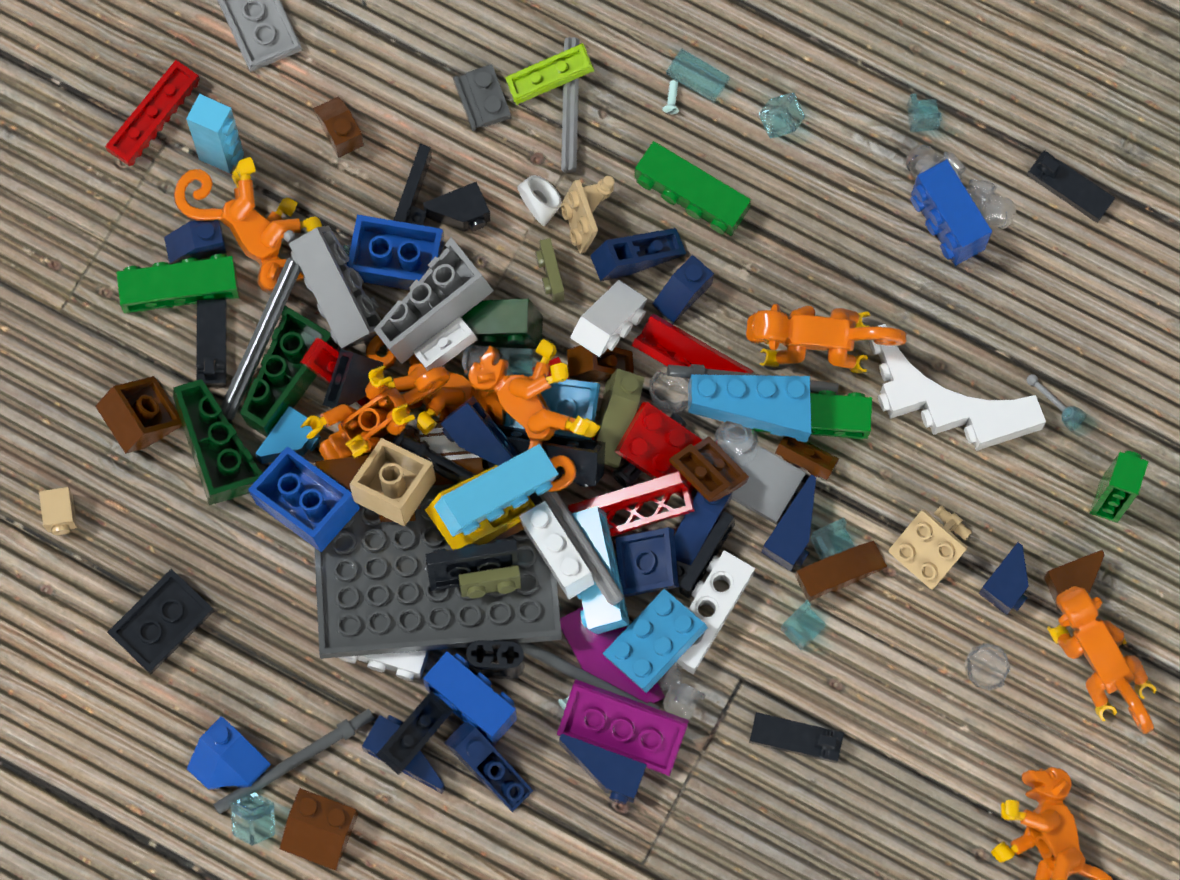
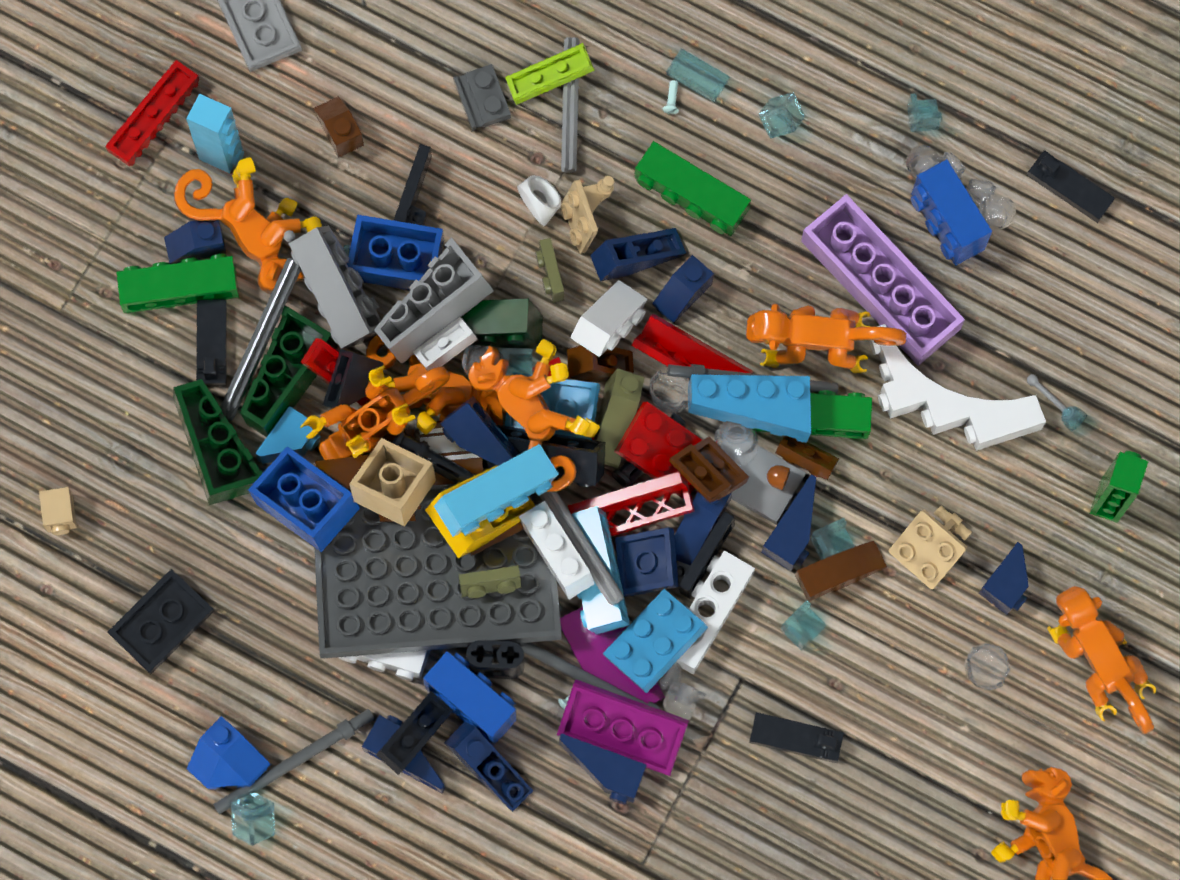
(138, 413): reddish brown slope -> none
(318, 829): reddish brown slope -> none
(446, 564): black plate -> none
(460, 208): black slope -> none
(778, 476): none -> dark orange hinge
(882, 278): none -> lavender brick
(1075, 573): reddish brown slope -> none

